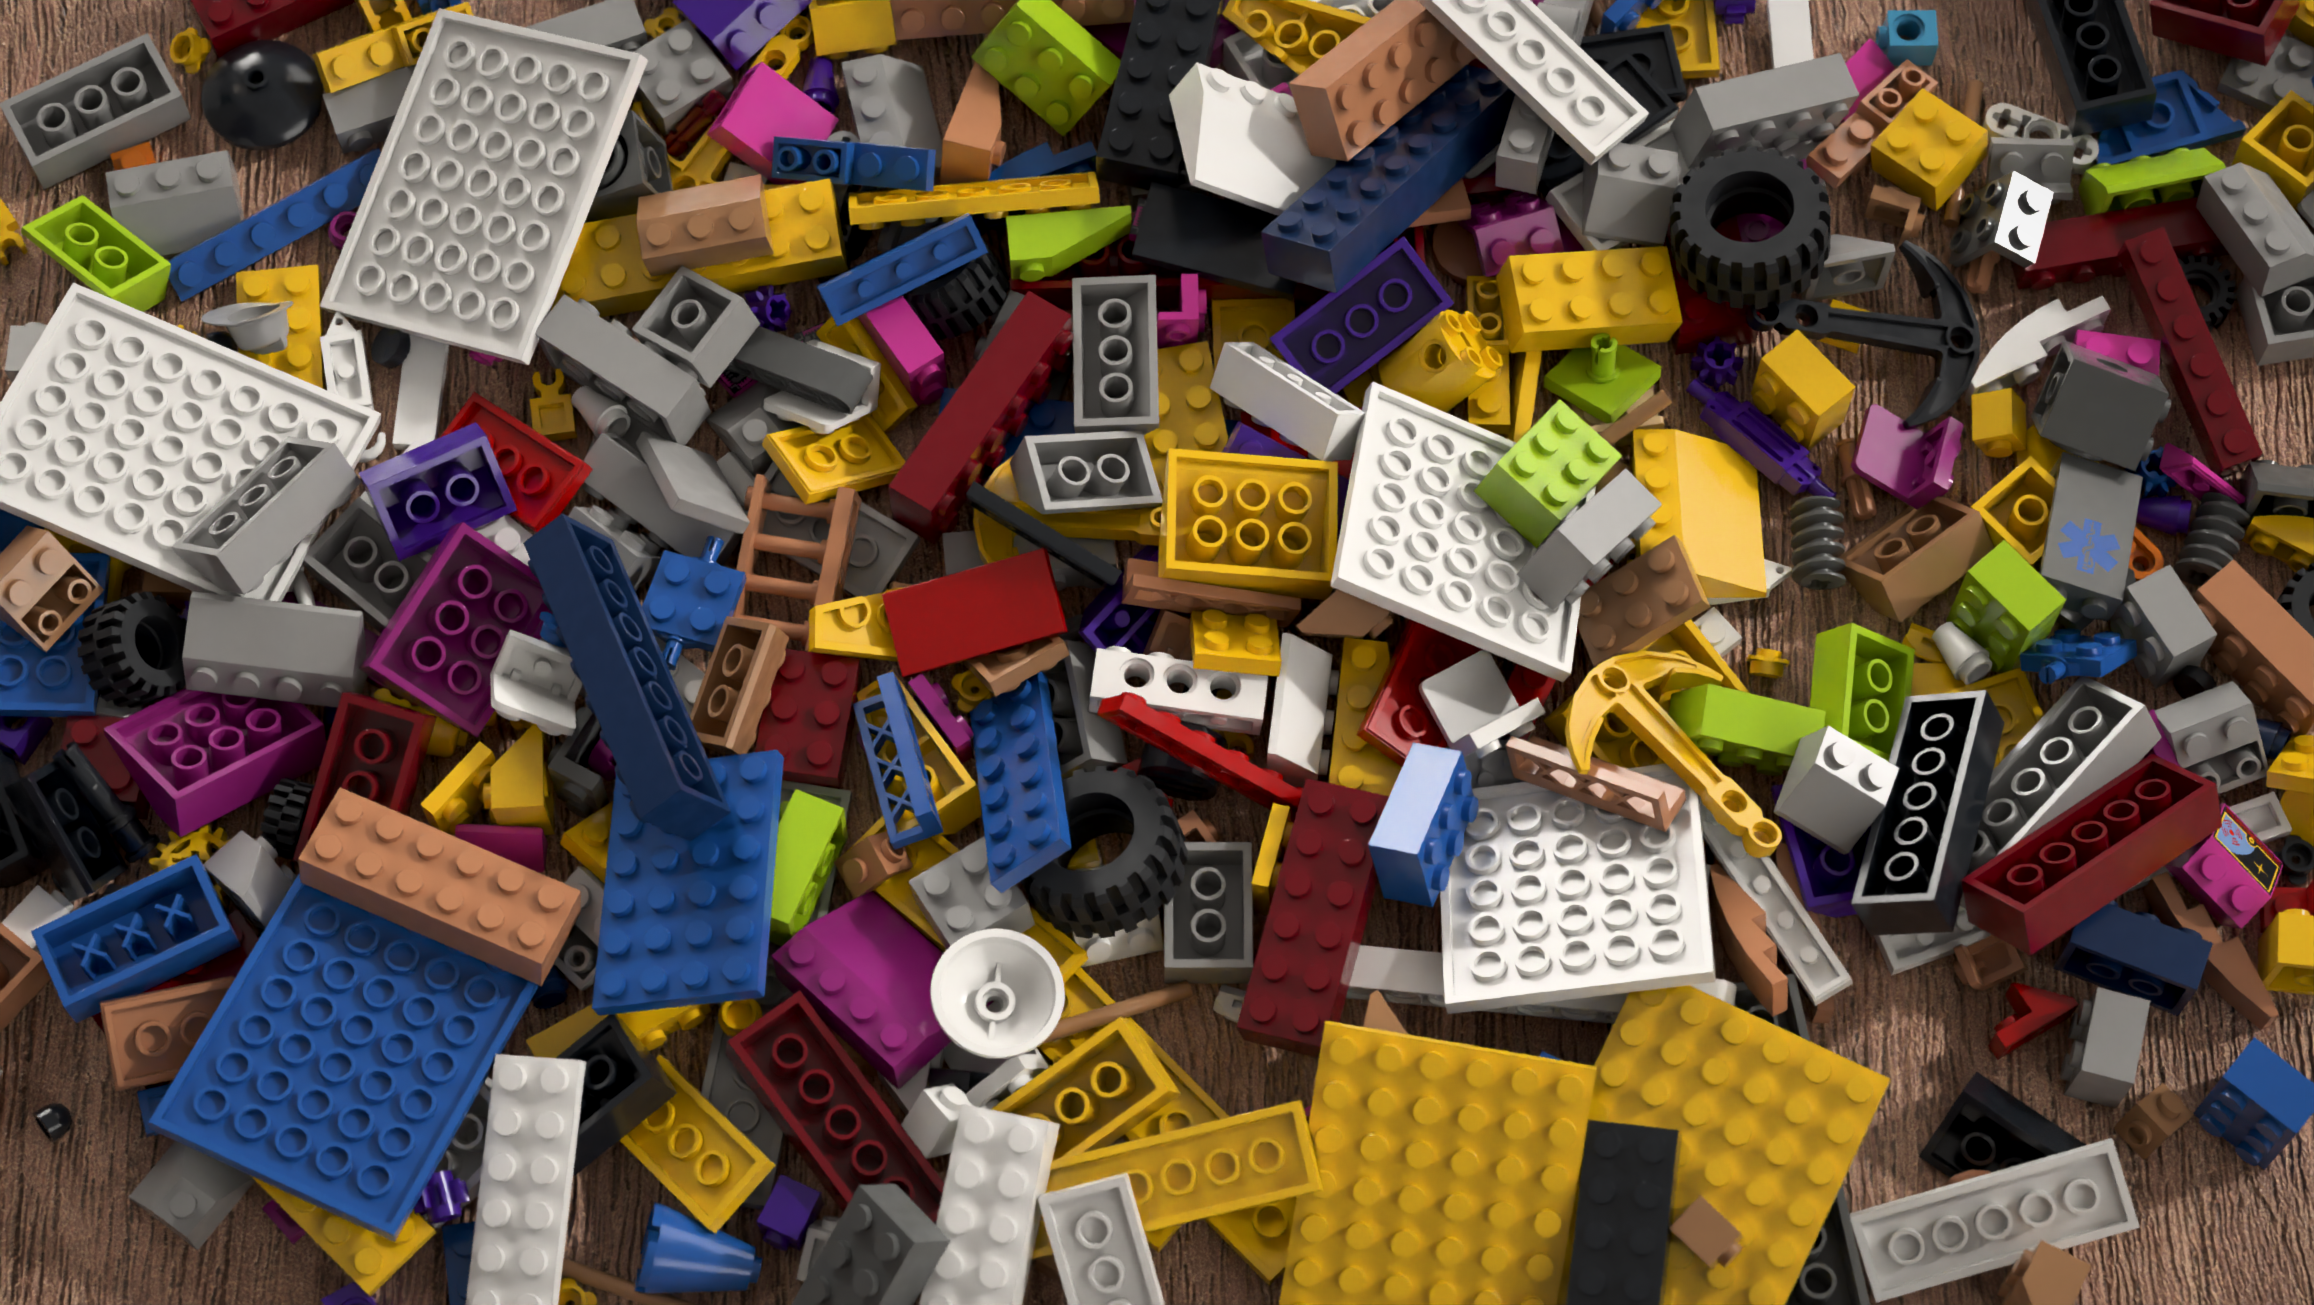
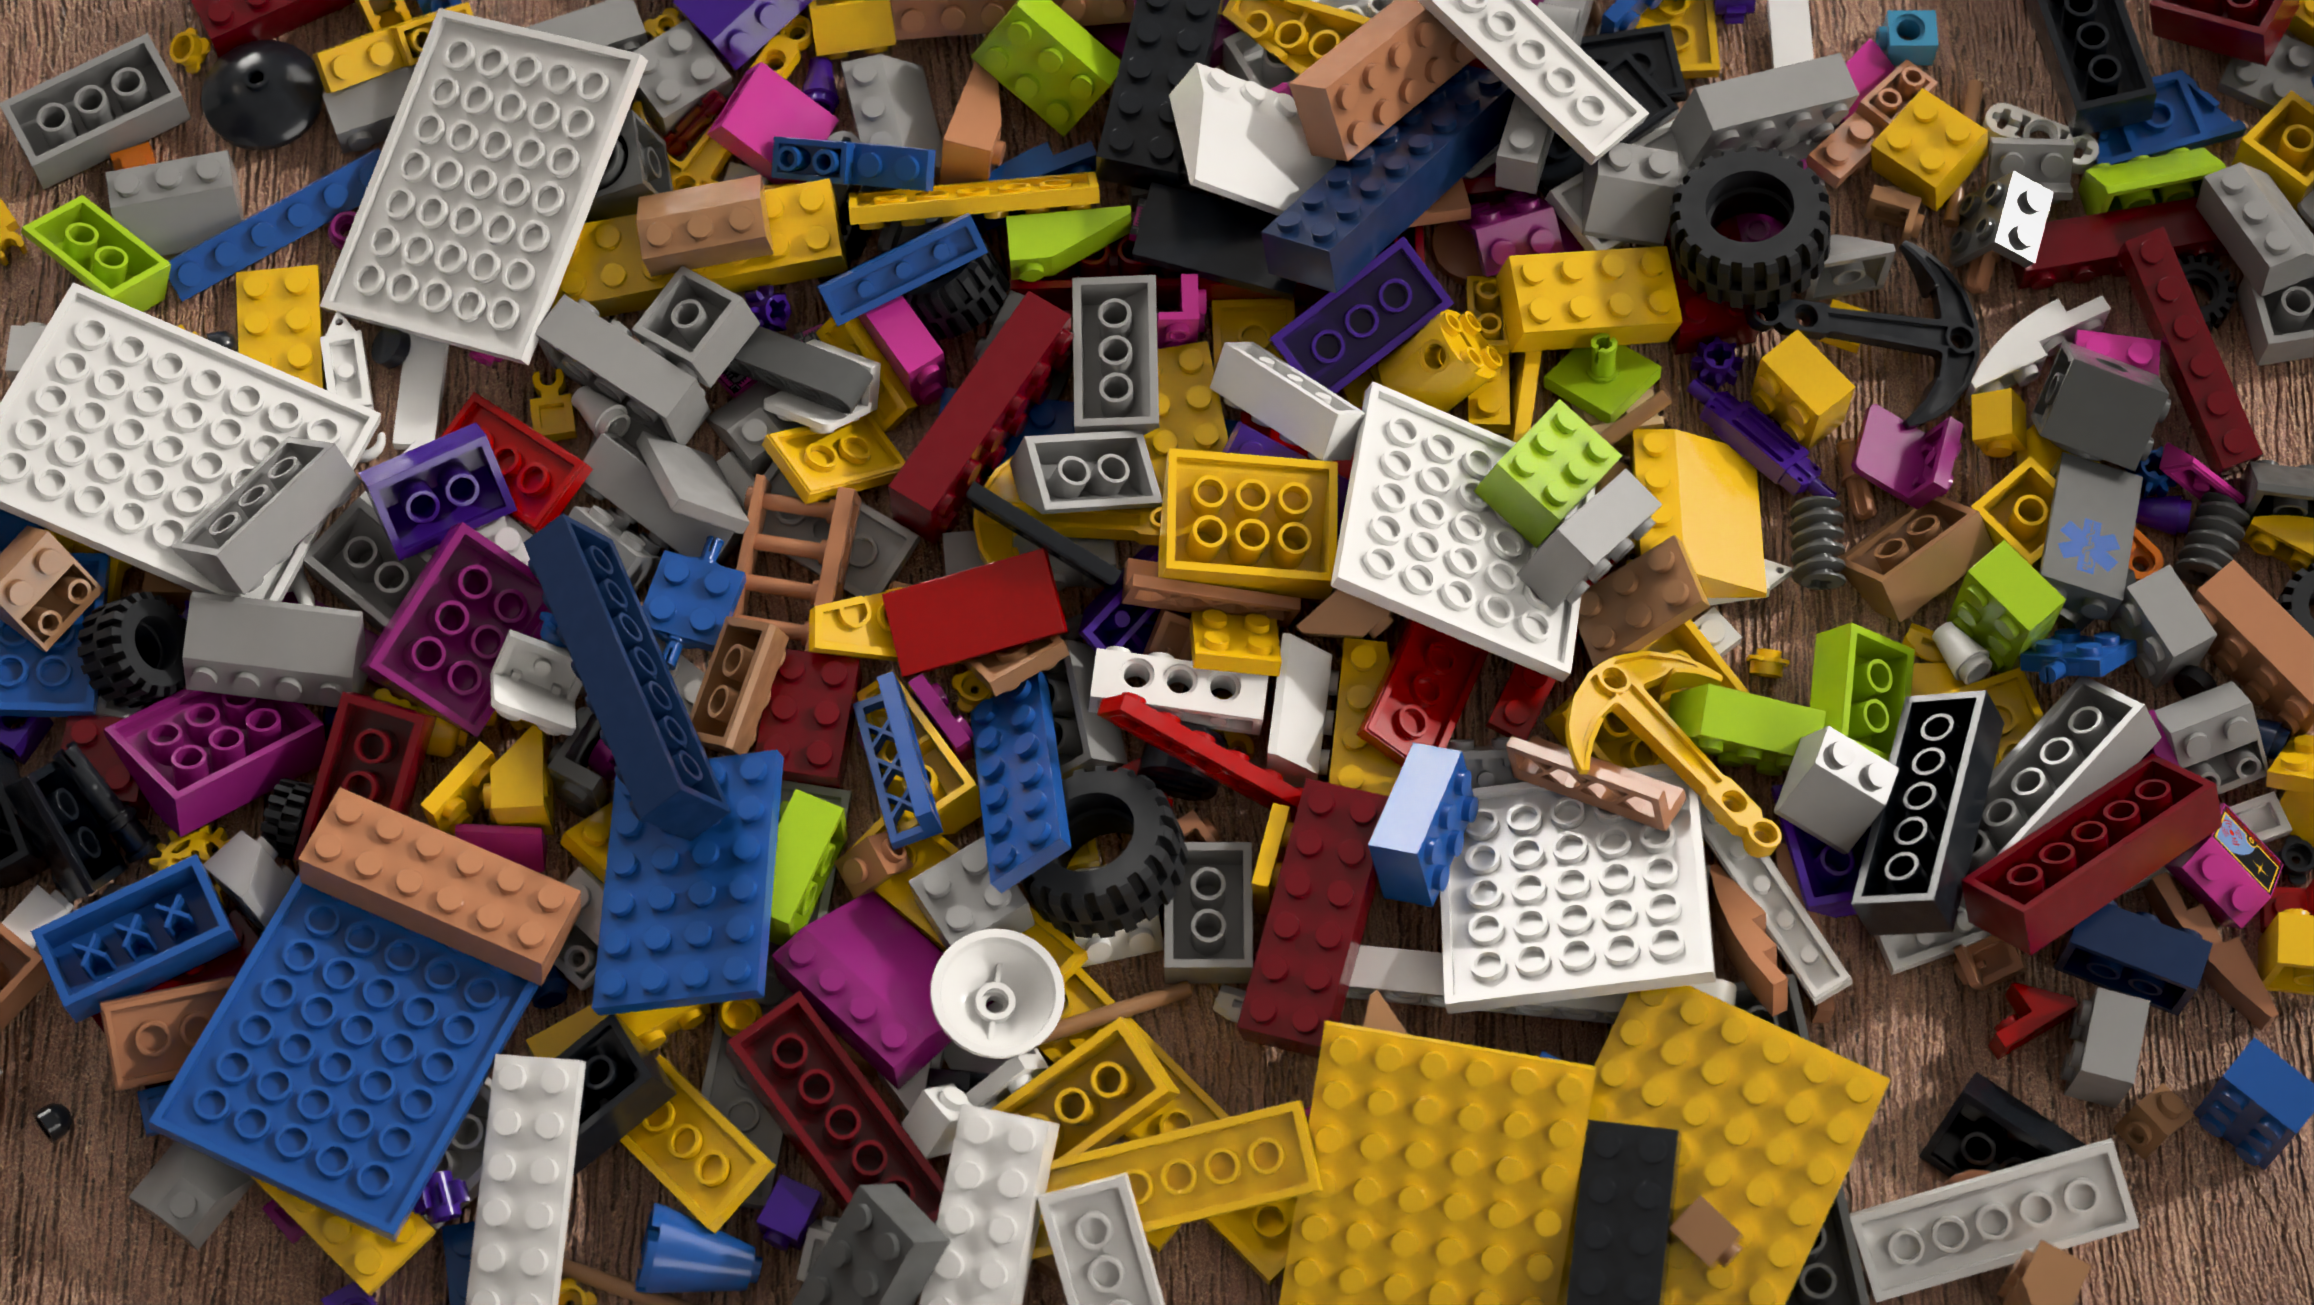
(254, 325): light grey piece -> none
(1476, 706): white bracket -> none

